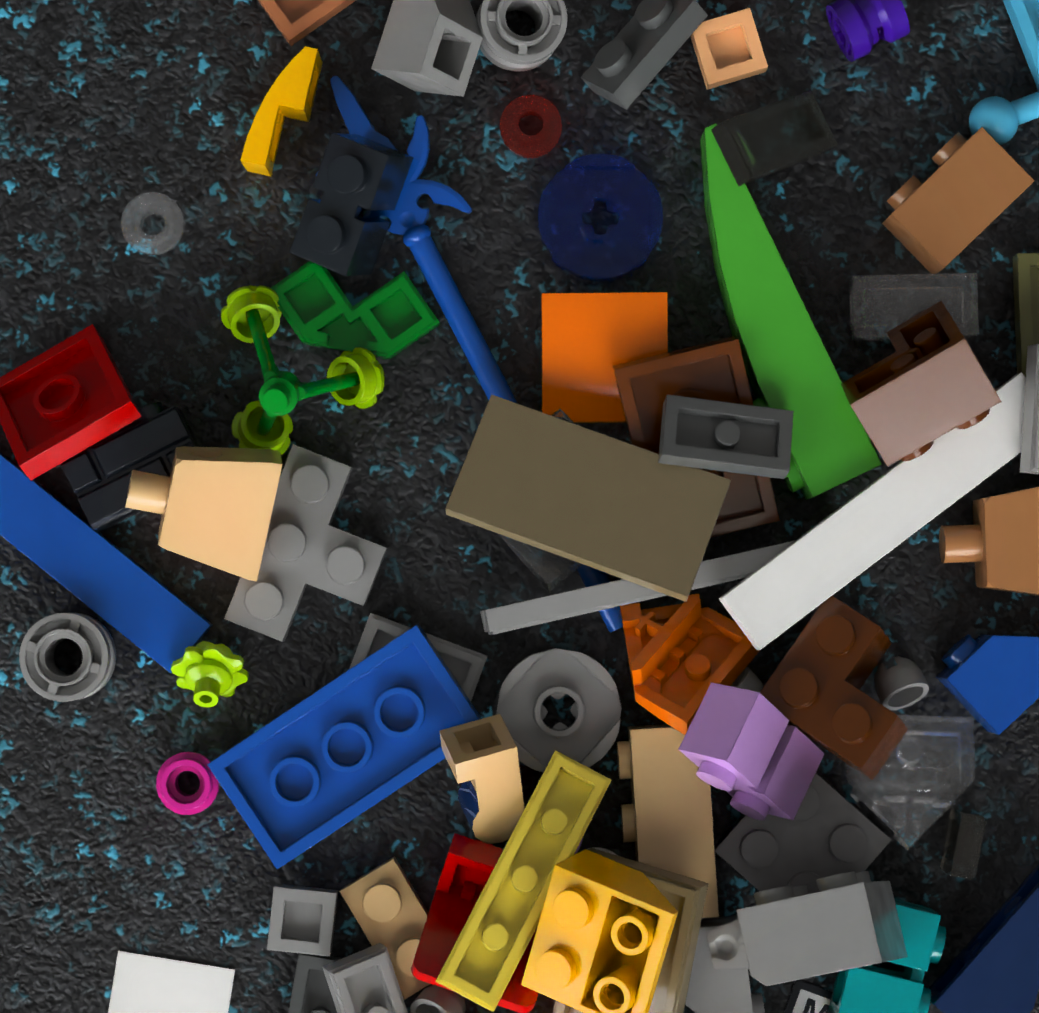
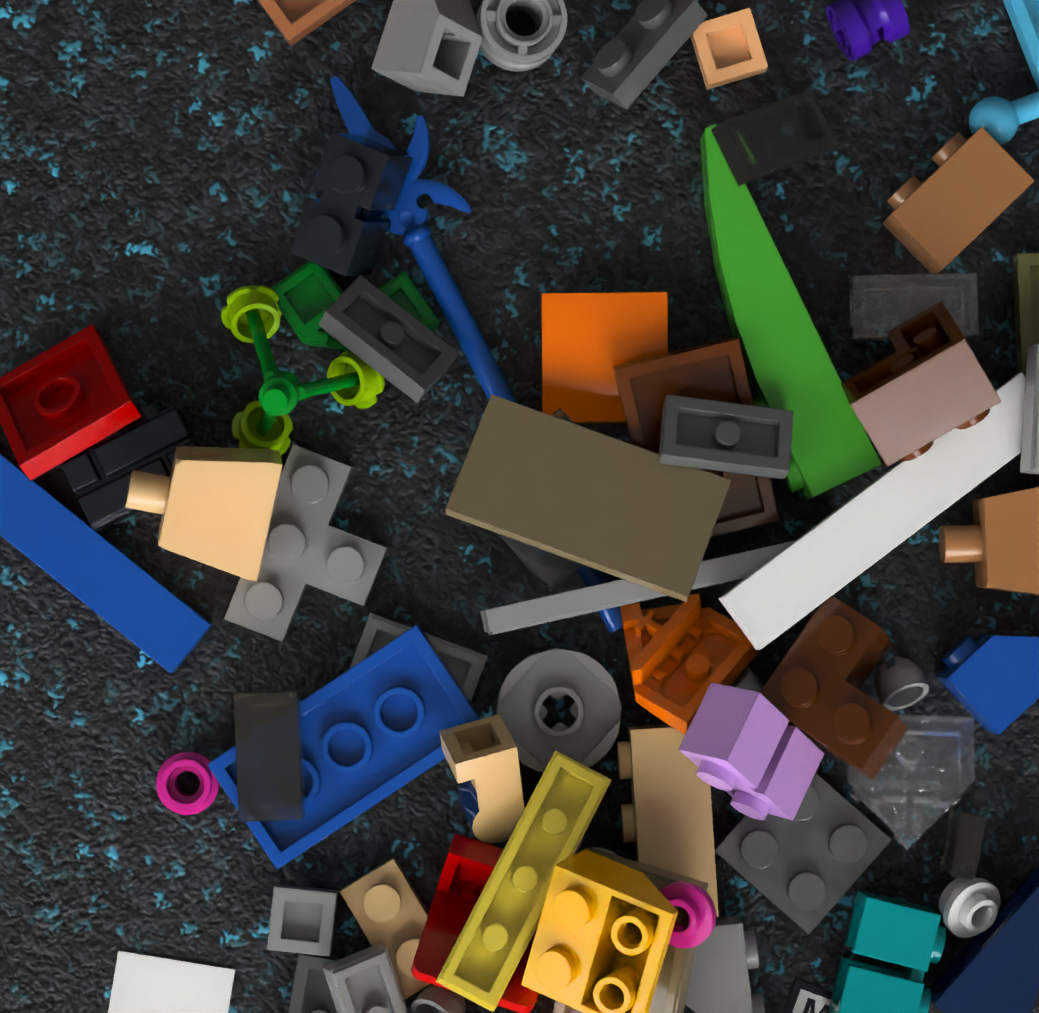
(38, 661): light grey wheel -> none
(139, 209): clear plate -> none
(209, 672): lime plant -> none
(269, 755): none -> clear smoke tile
(288, 97): yellow slope -> none
(388, 338): none -> dark grey plate
(523, 144): clear red plate -> none
(626, 193): clear blue plate -> none
(700, 911): none -> dark pink plate
(811, 934): light grey hinge -> none
(969, 906): none -> white plate

